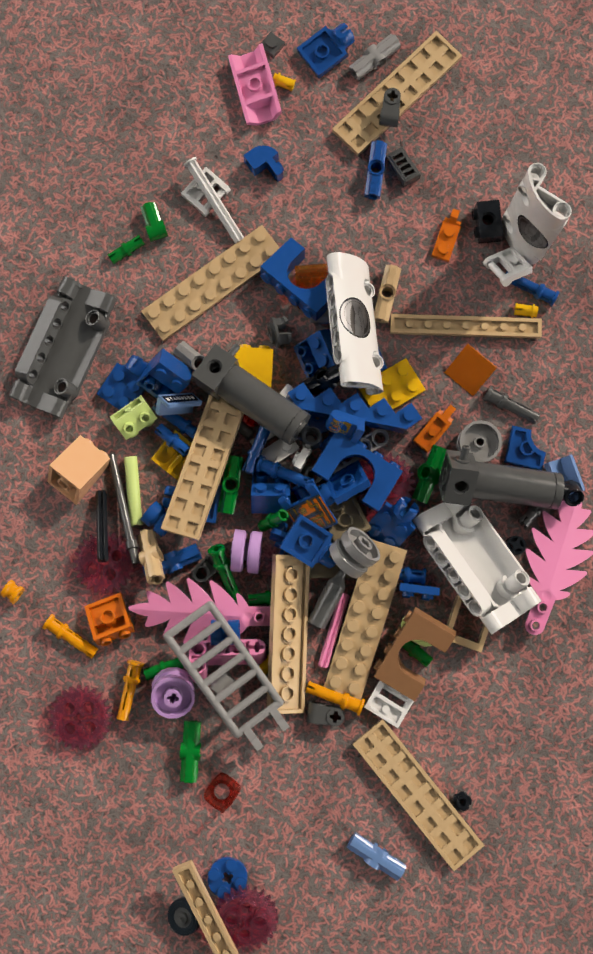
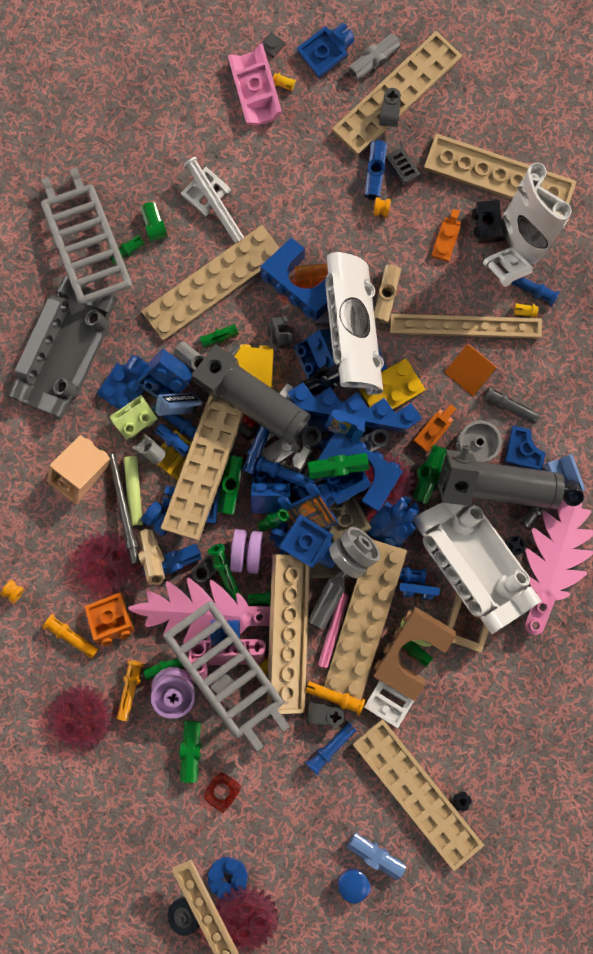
(101, 526): black axle -> none
(106, 236): none -> light grey bar
(149, 449): none -> light grey piece
(219, 335): none -> green pin
(262, 158): blue brick -> none
(324, 755): none -> blue pin
(338, 466): none -> green piece
(353, 885): none -> blue hair
(381, 207): none -> light orange wheel
(488, 170): none -> tan plate

